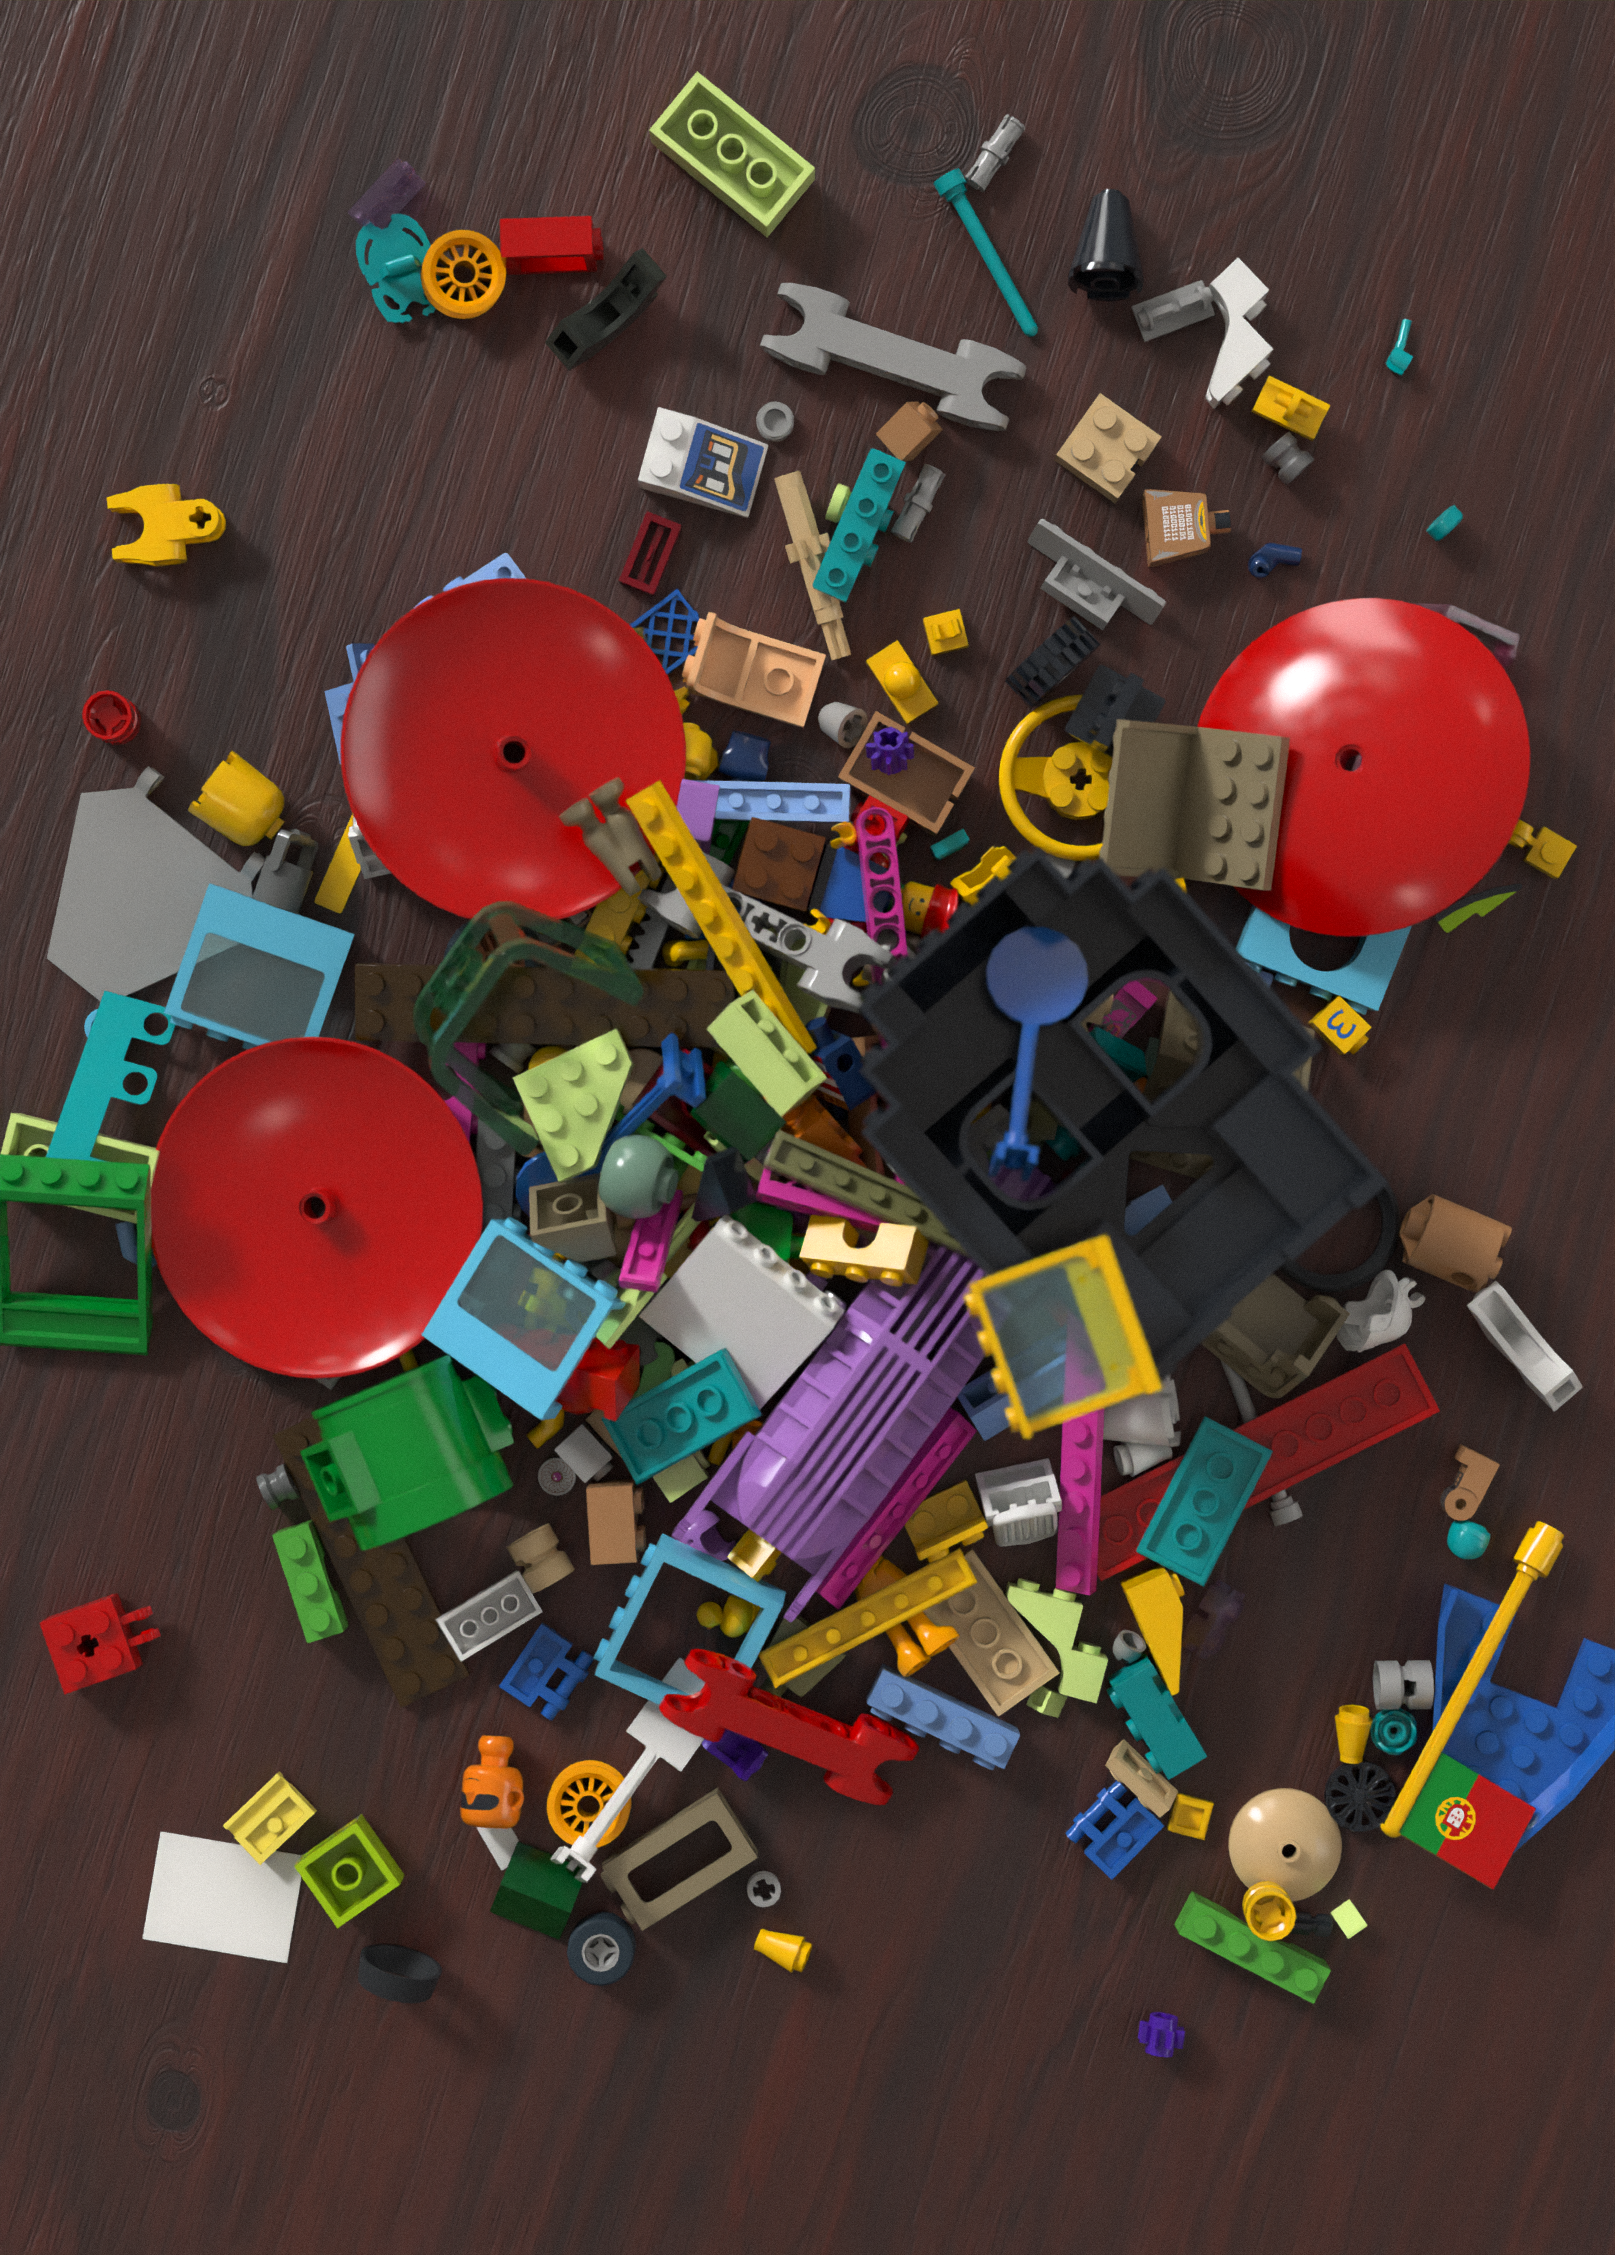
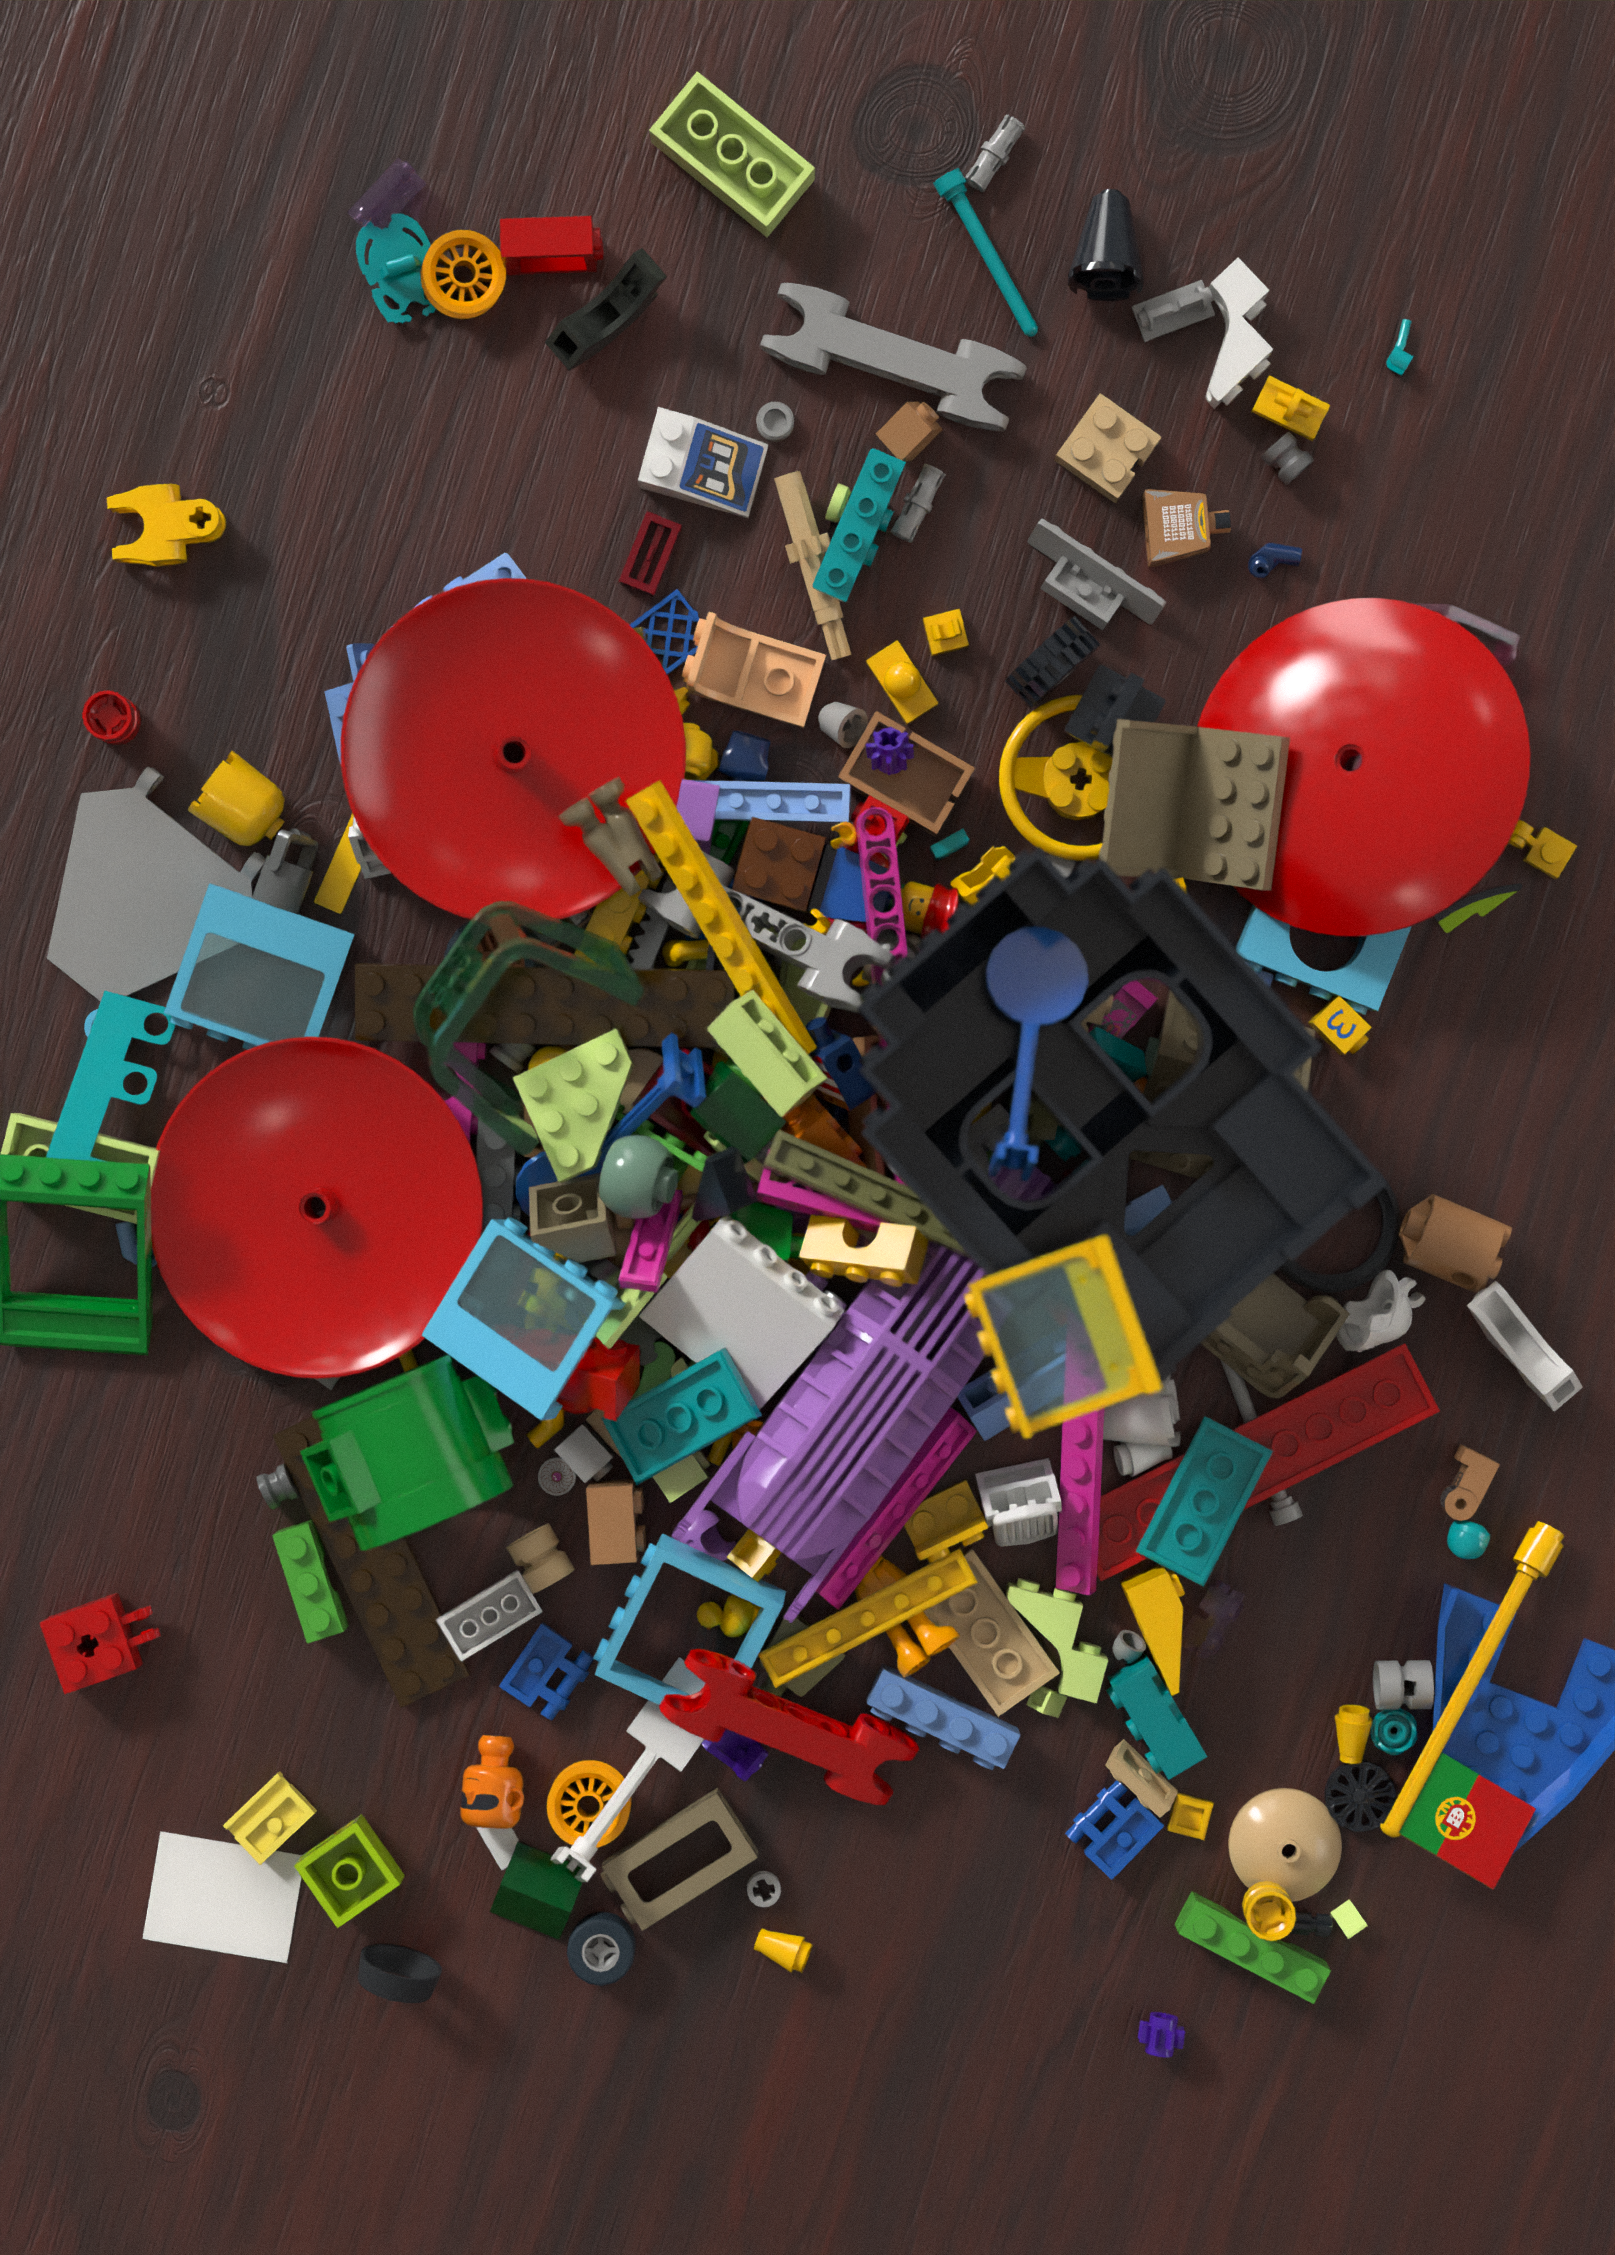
(1445, 523): teal tile -> none

